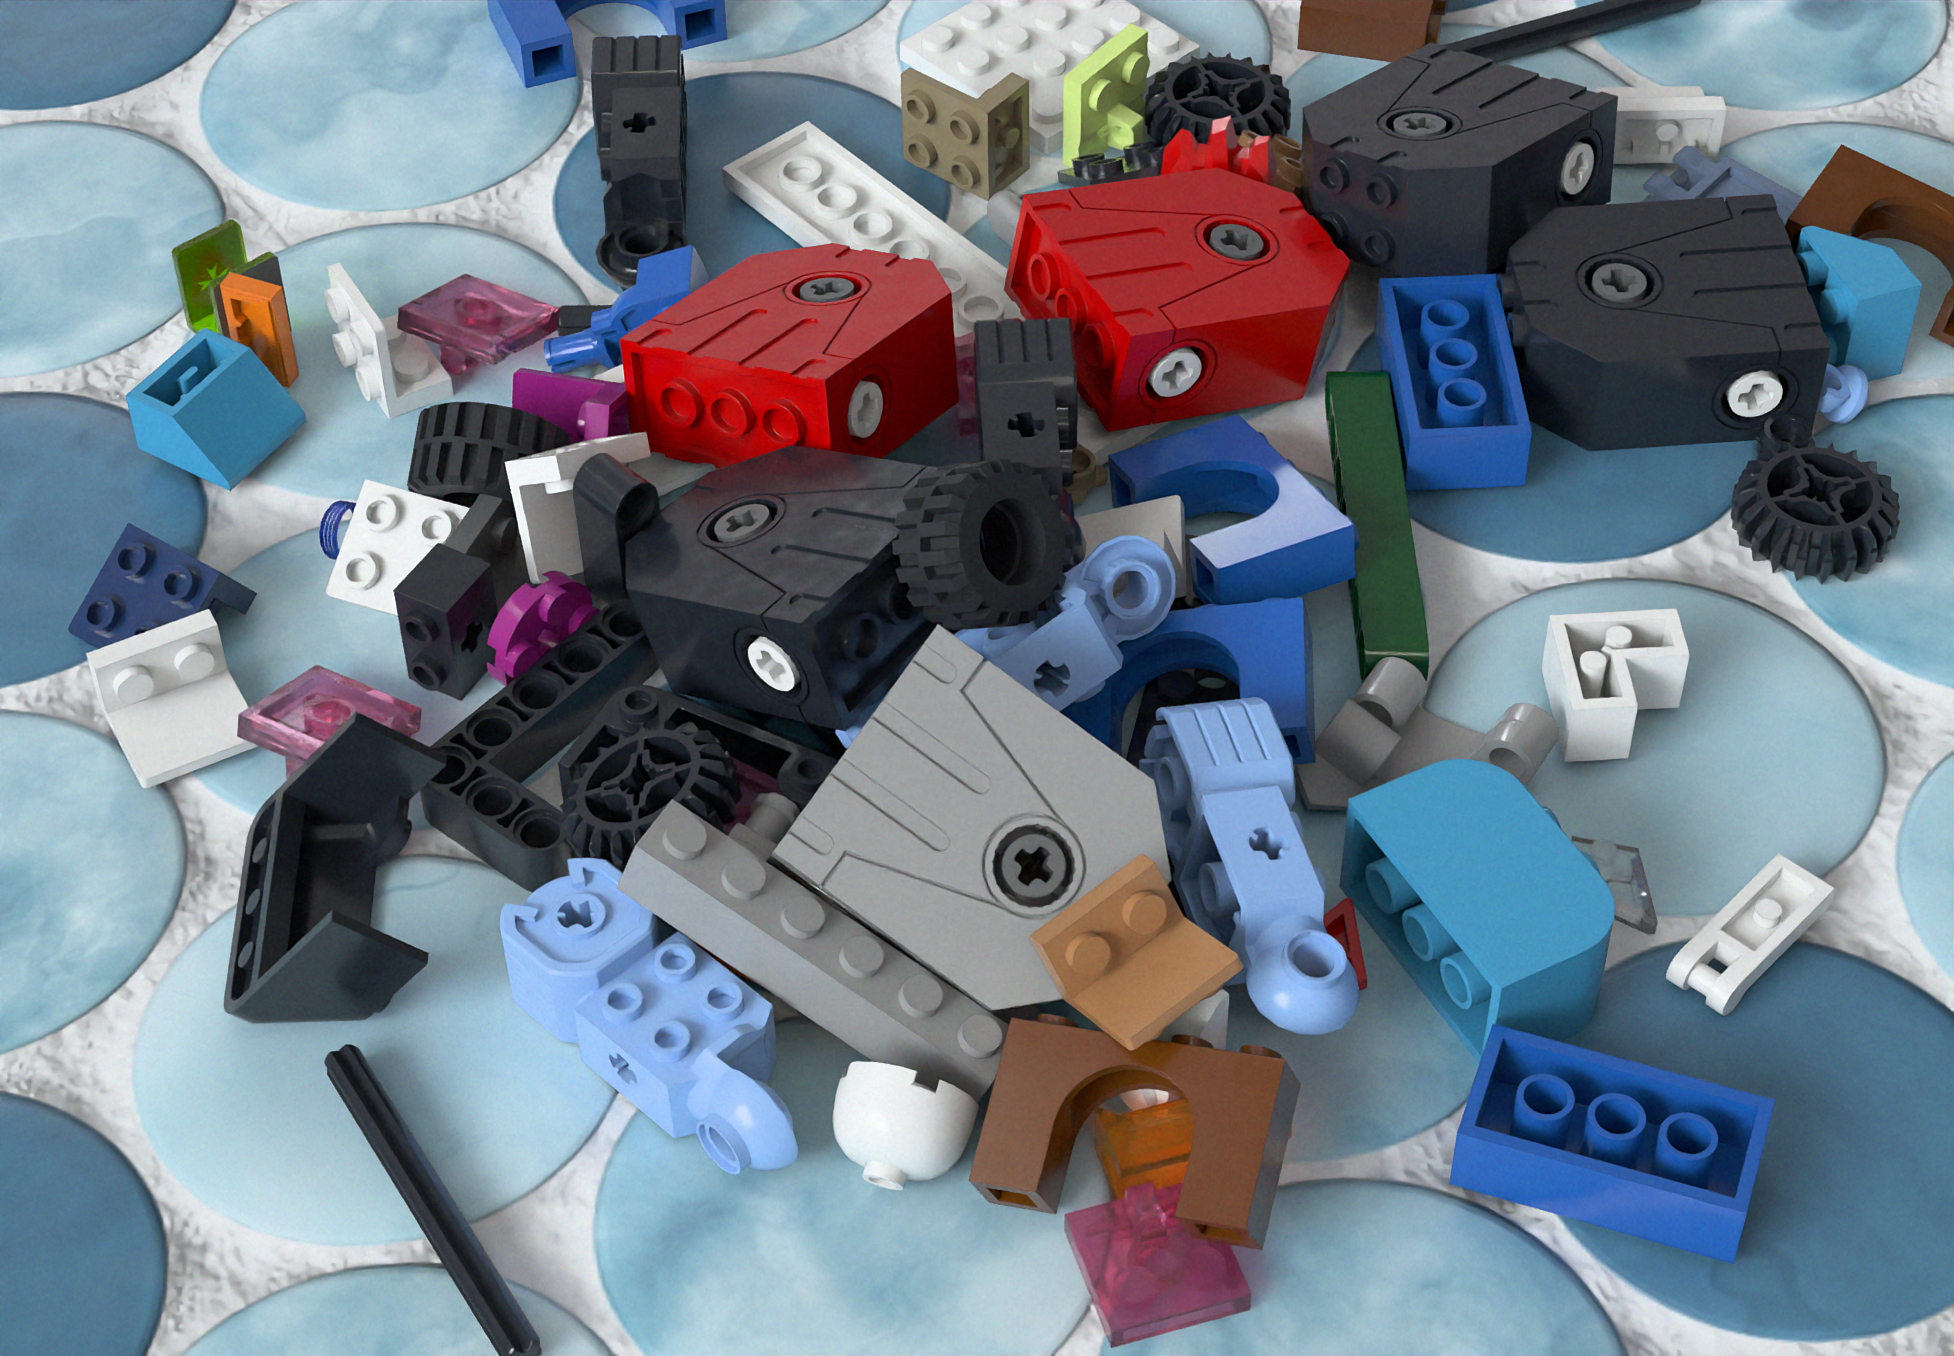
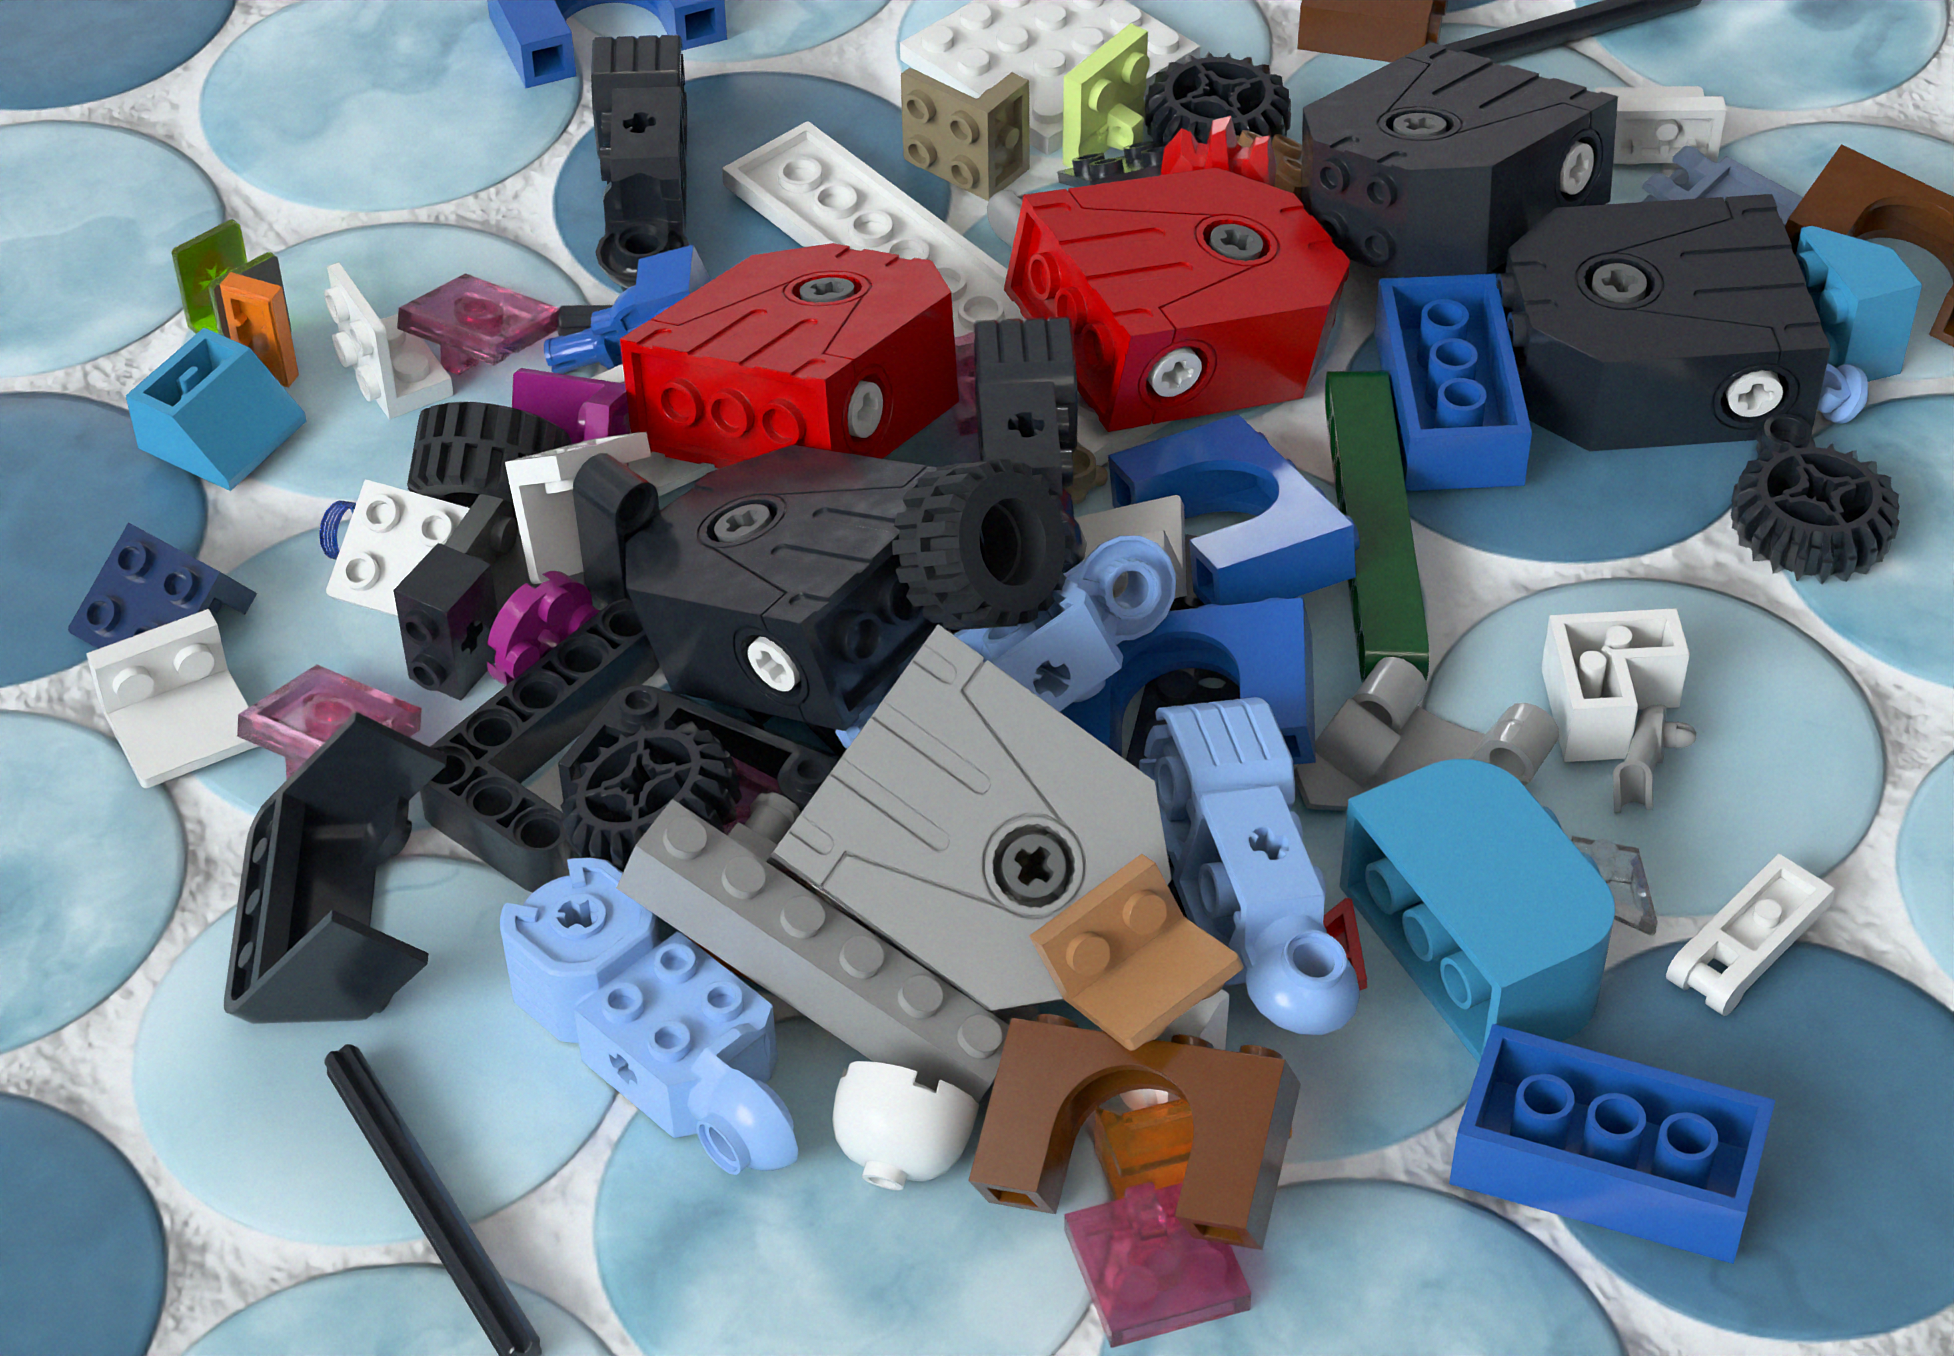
(1652, 734): none -> light grey piece

